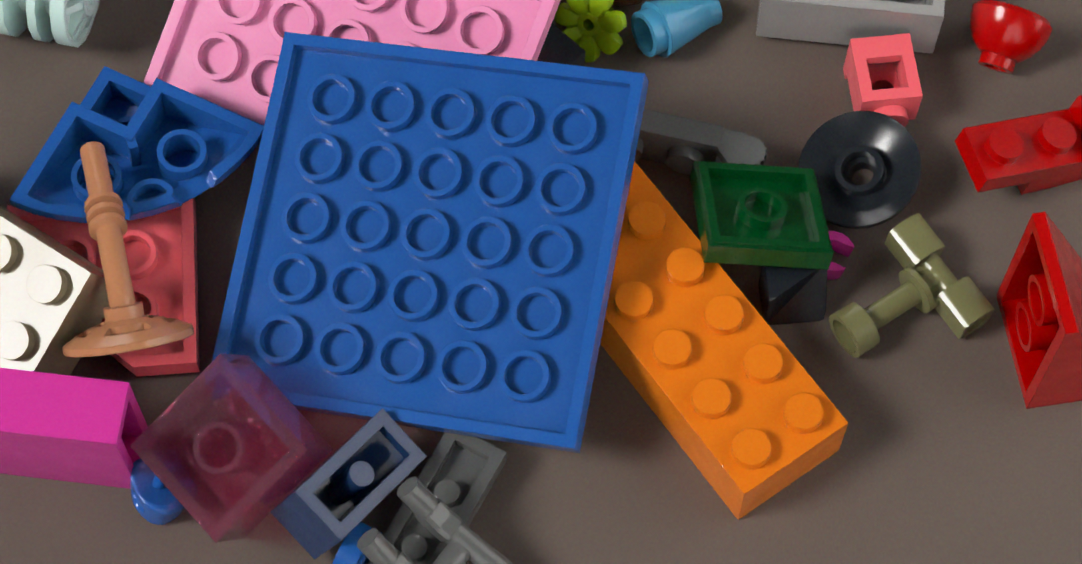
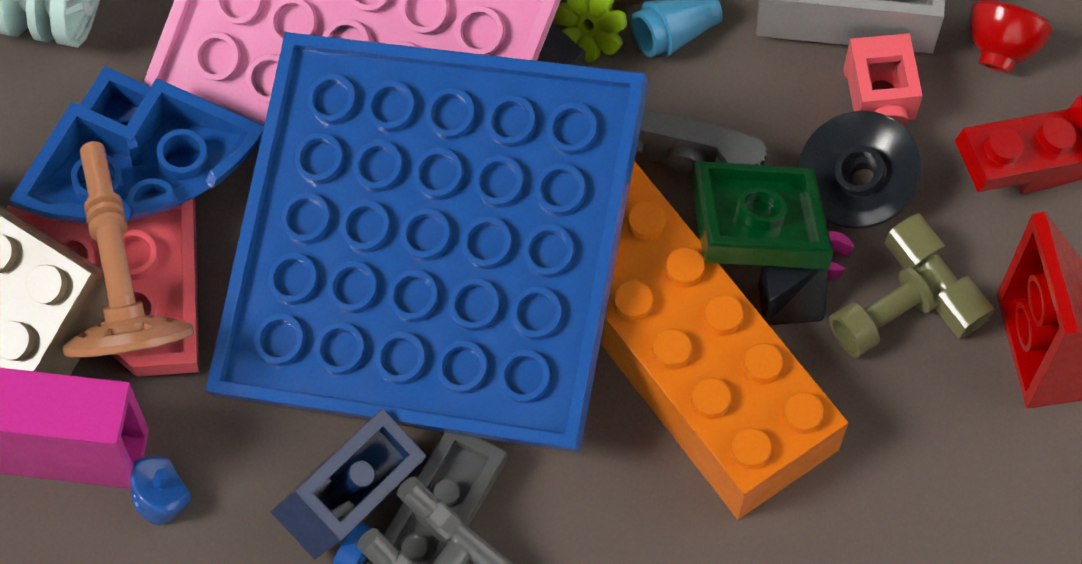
(231, 447): clear pink brick -> none

